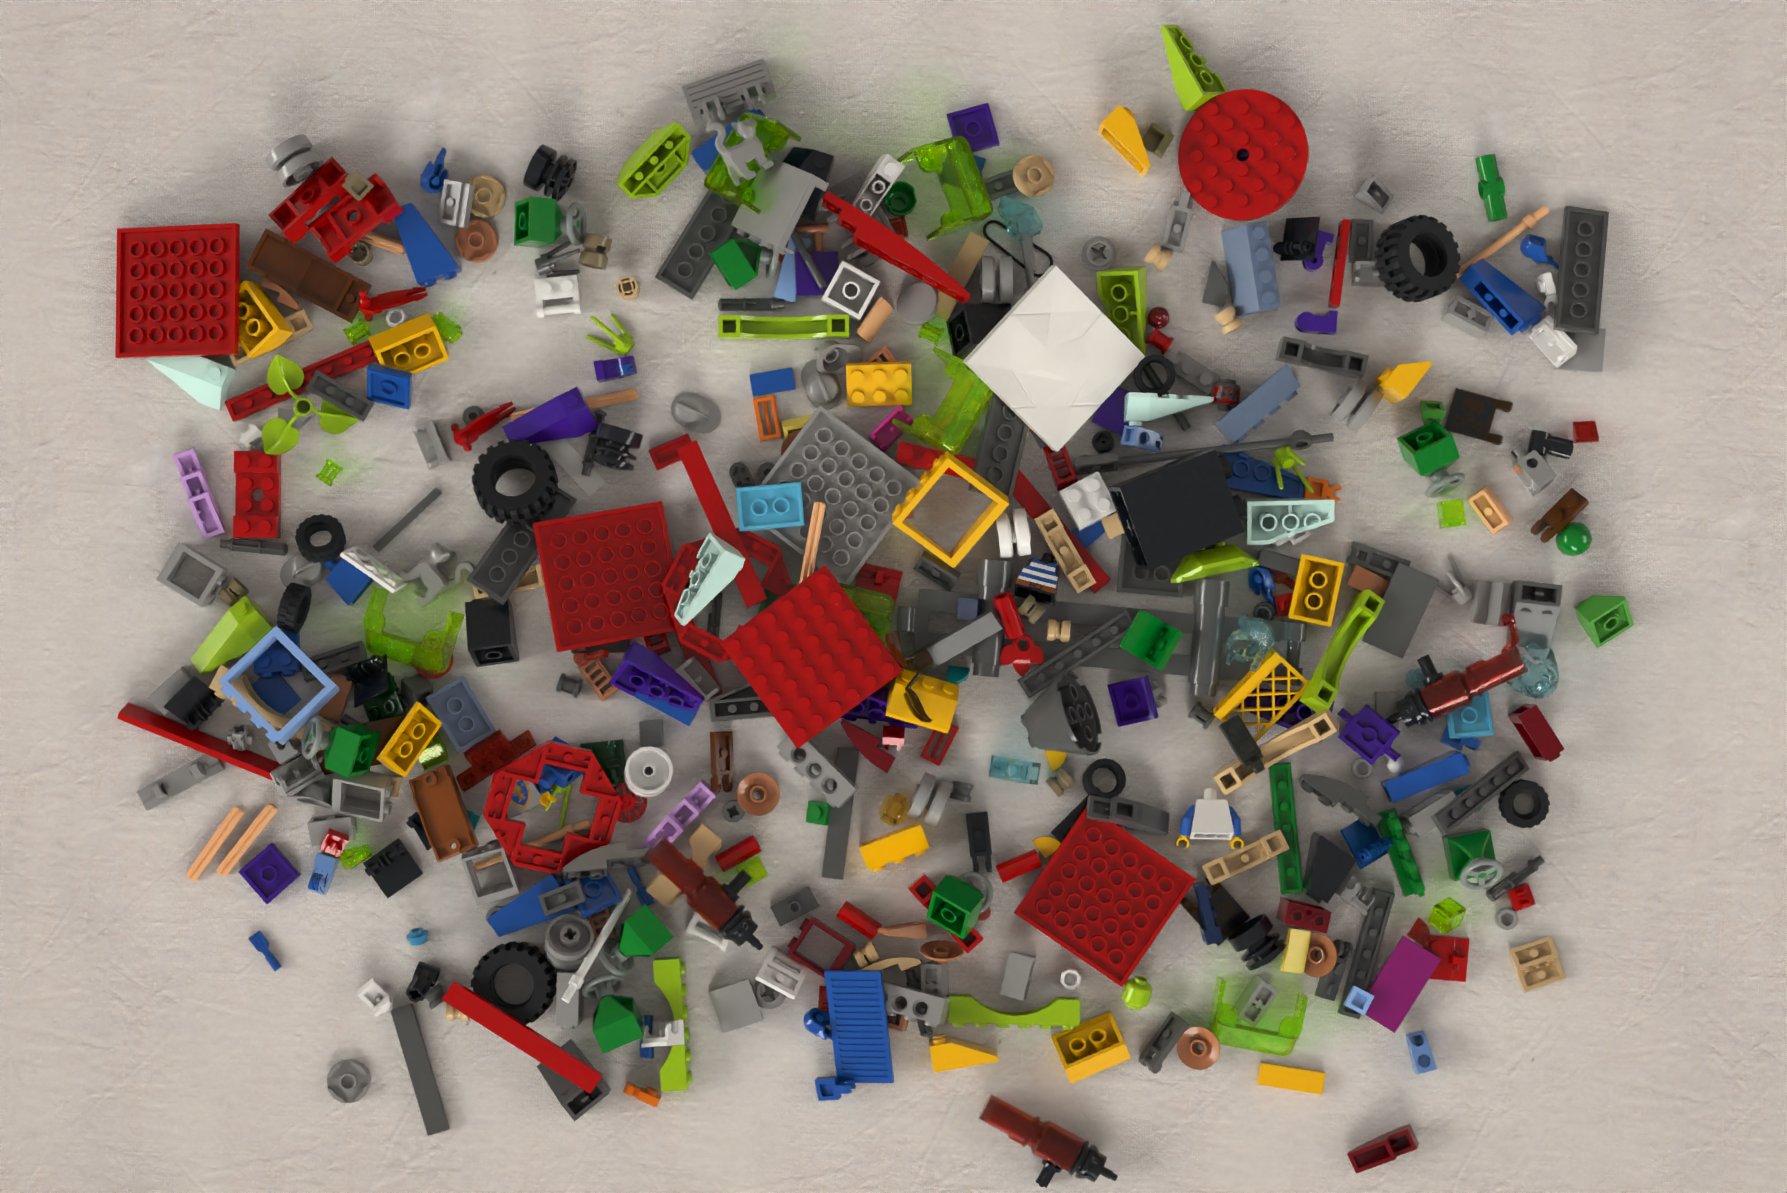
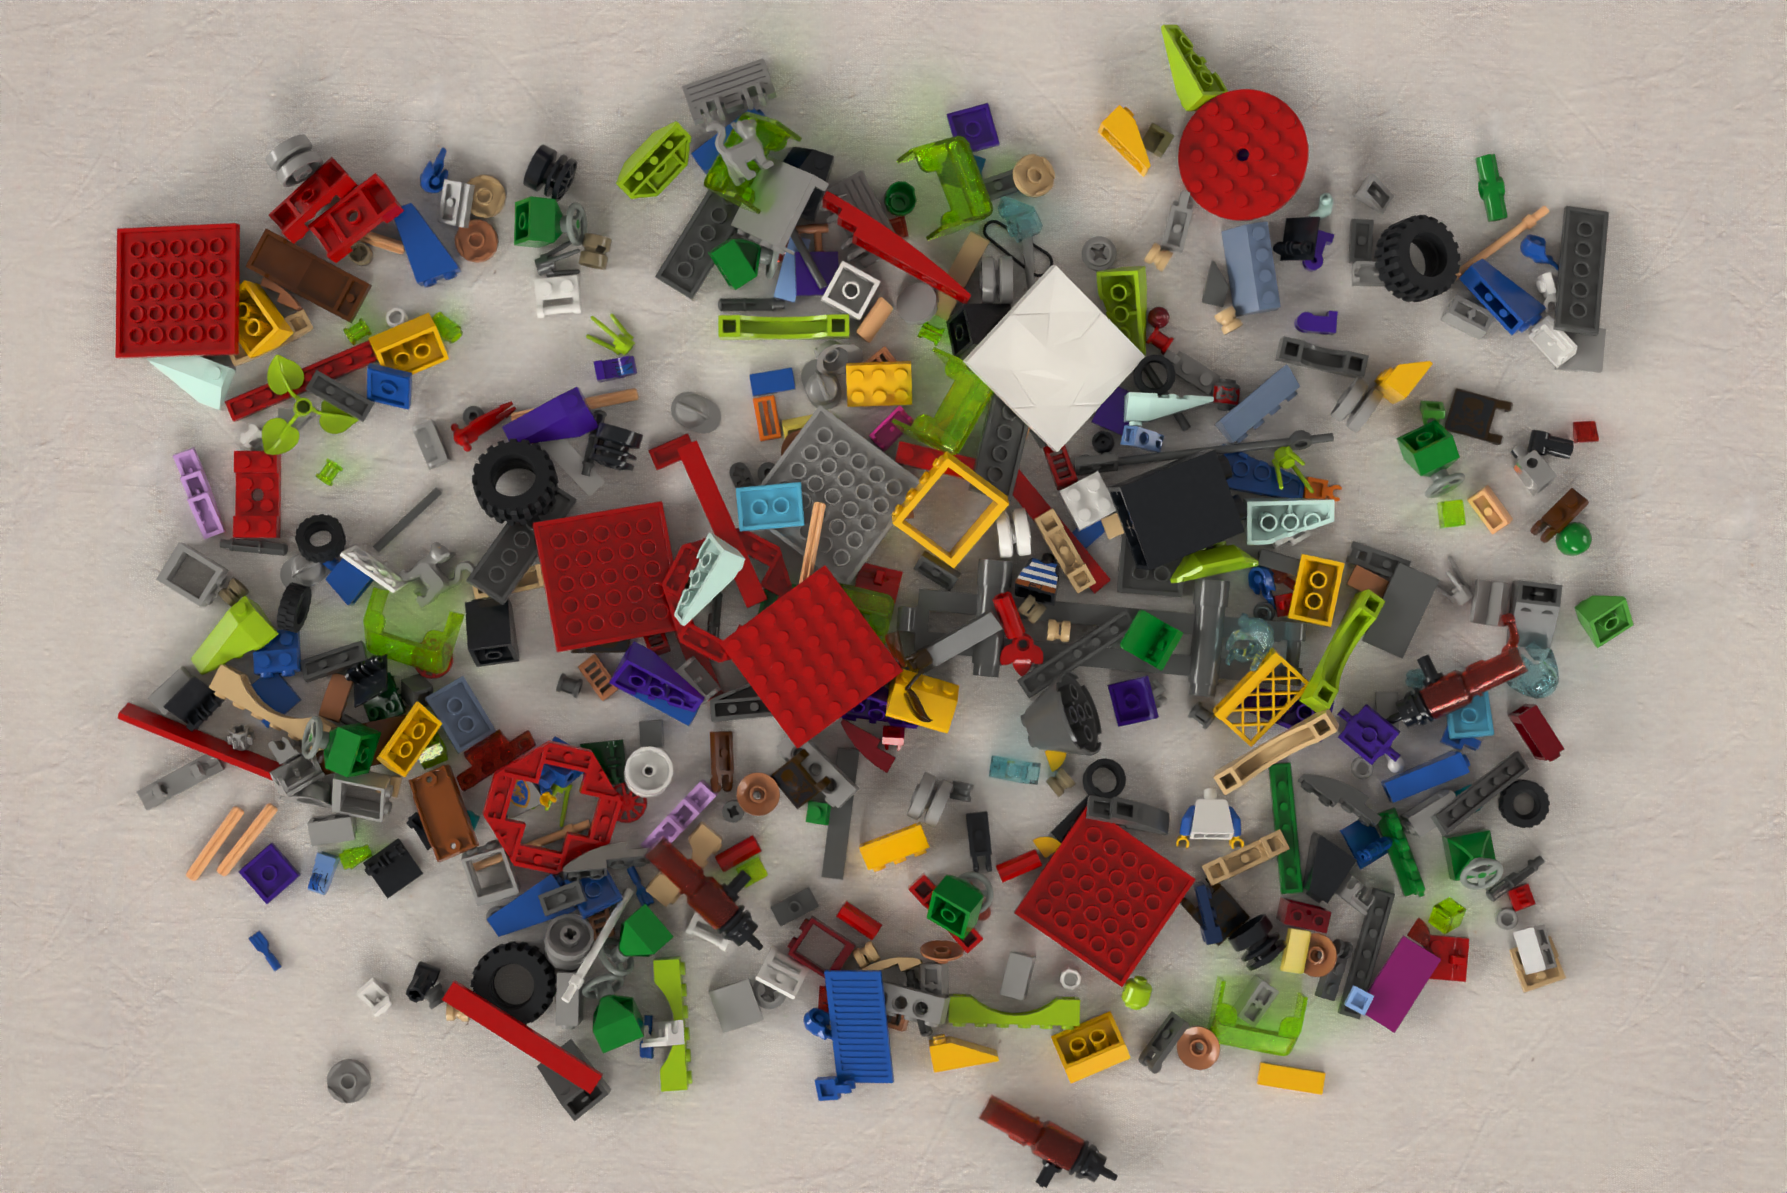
(305, 714): light blue window -> none
(334, 842): red tile -> none
(357, 185): dark tan tile -> none
(387, 300): red piece -> none
(417, 936): dark azure plate -> none
(420, 1069): dark grey tile -> none
(584, 657): clear red bar -> none
(631, 289): tan wheel -> none
(646, 1095): orange plate -> none
(797, 782): none -> flag
(877, 184): white slope -> none
(894, 809): clear yellow head -> none
(912, 930): nougat slope -> none
(931, 758): red tile -> none
(957, 674): teal tile -> none
(968, 608): dark blue tile -> none
(1242, 743): pearl dark grey hinge -> none
(1325, 206): none -> light aqua arm
(1339, 263): red tile -> none
(1383, 1148): dark red slope -> none
(1420, 1052): medium blue leg -> none
(1535, 949): none -> hinge

